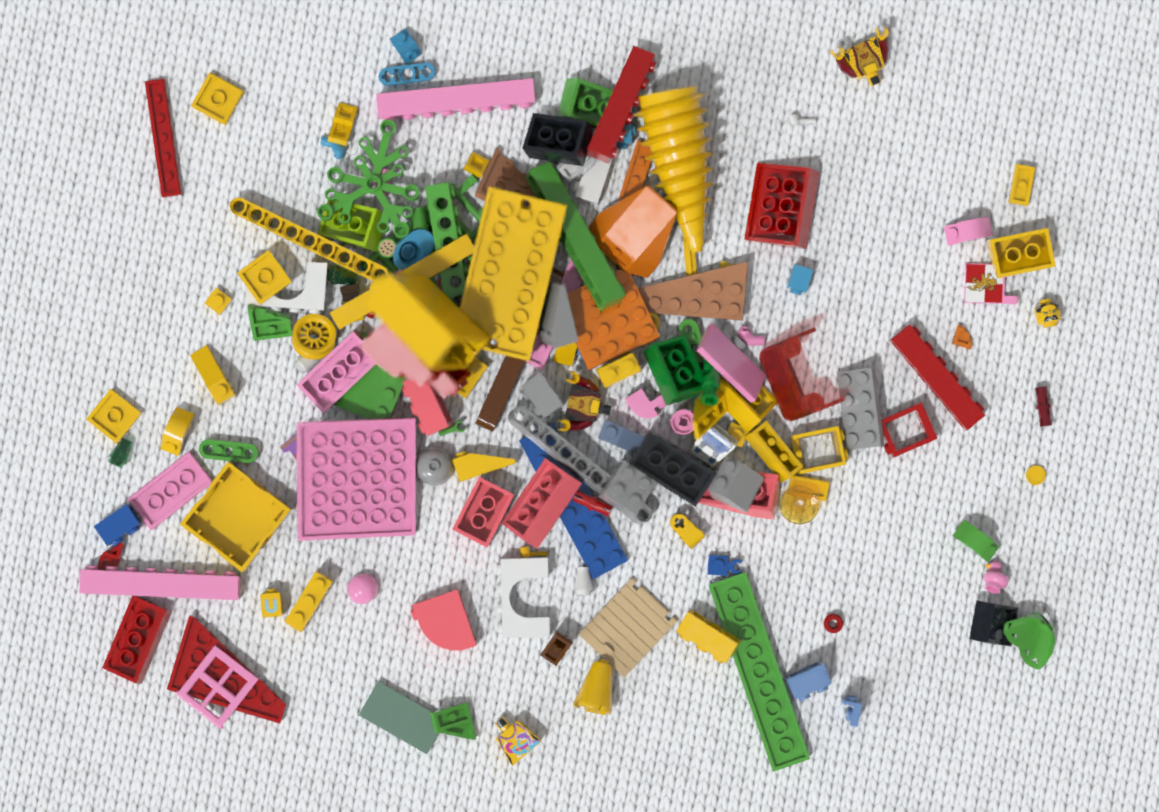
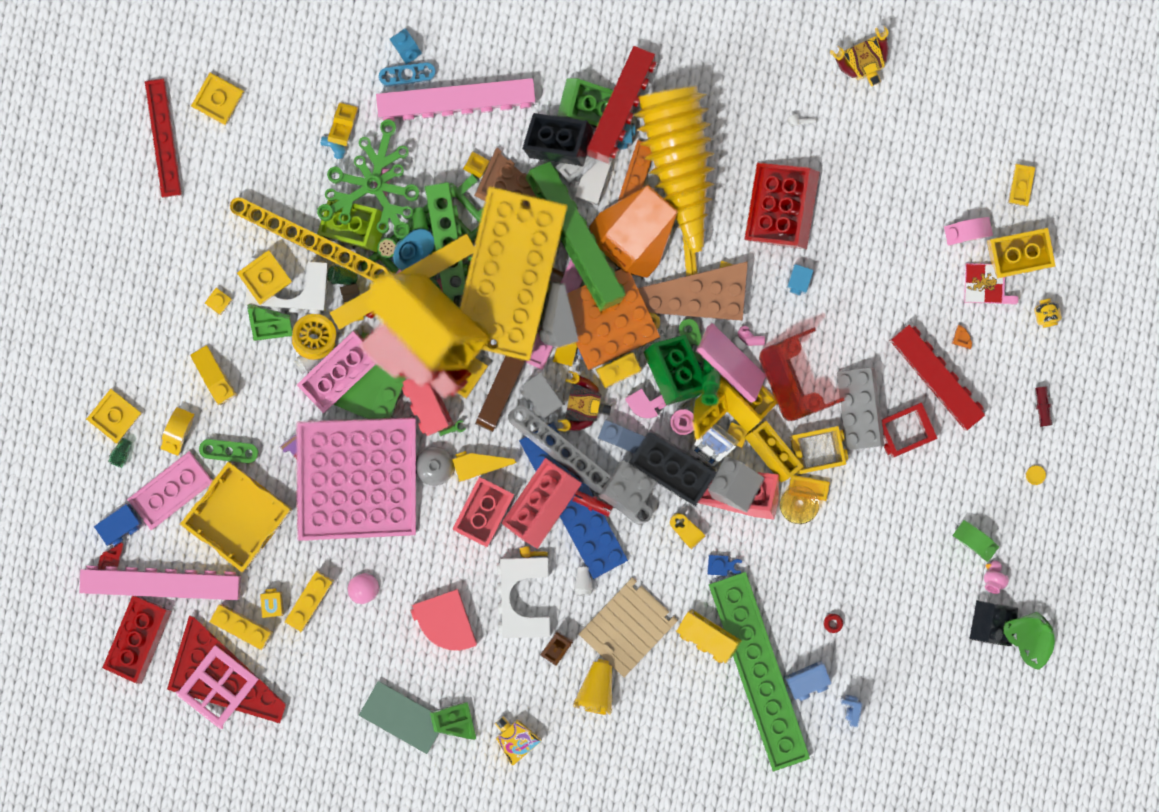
(241, 626): none -> yellow brick

